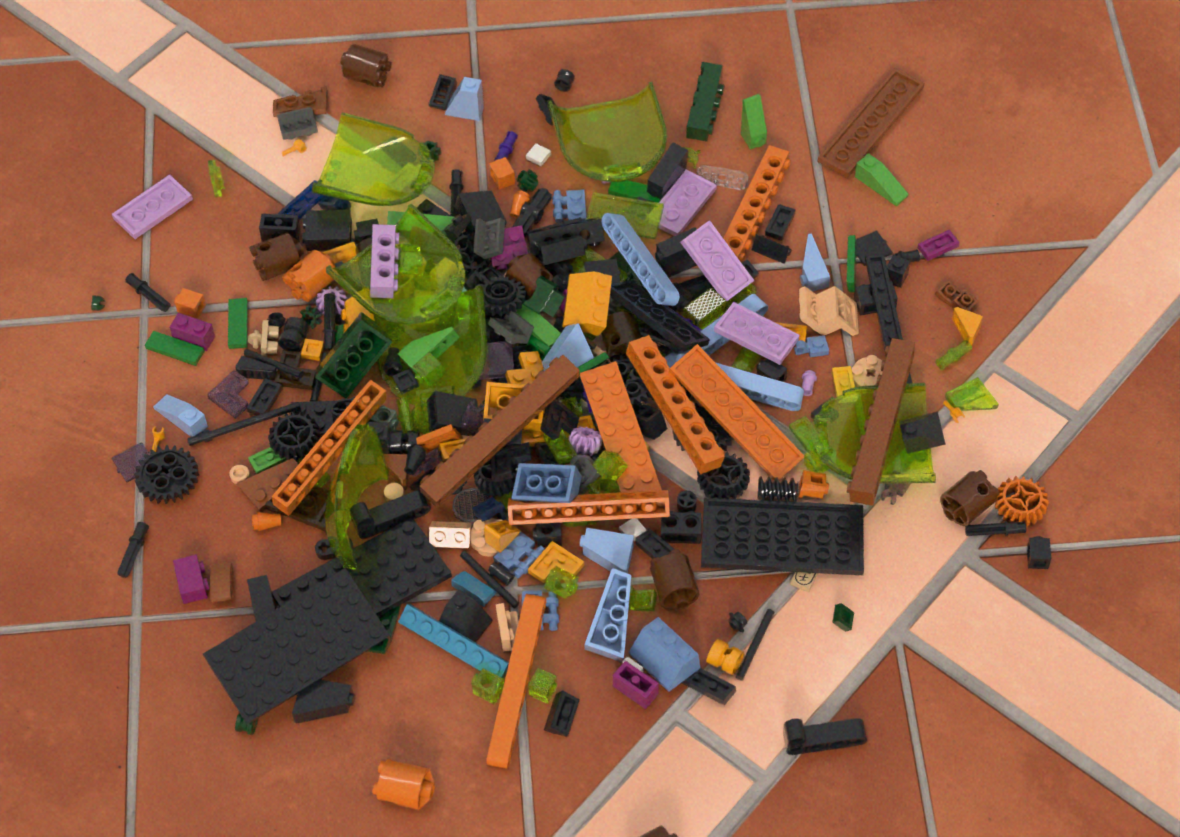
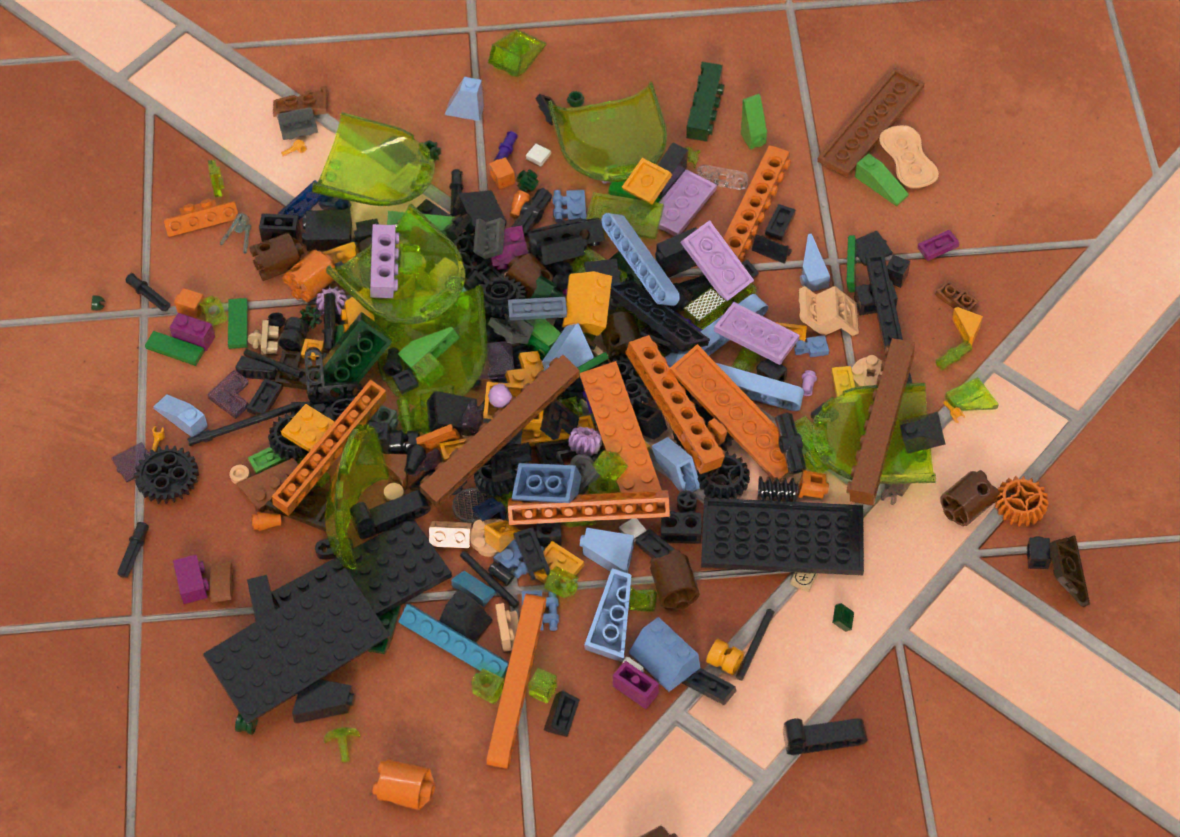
(152, 206): lavender plate -> none
(200, 216): none -> orange bracket
(216, 318): none -> clear neon green brick
(240, 224): none -> clear light blue plant
(307, 427): none -> light orange plate
(325, 388): none -> black beam
(341, 734): none -> clear neon green plant
(365, 65): reddish brown cylinder -> none
(443, 80): black slope -> none
(499, 396): none -> lavender piece
(515, 52): none -> clear neon green slope
(531, 552): none -> black hinge
(537, 308): none -> sand blue plate
(560, 448): clear neon green plate -> none
(564, 80): black wheel -> none
(575, 99): none -> dark green plate
(647, 181): none -> light orange plate
(676, 464): none -> light blue slope
(718, 430): none -> orange plate
(737, 621): black plate -> none
(790, 443): none -> black piece
(909, 255): black pin -> none
(912, 165): none -> light nougat plate
(996, 528): black axle -> none
(1069, 568): none -> dark brown wing

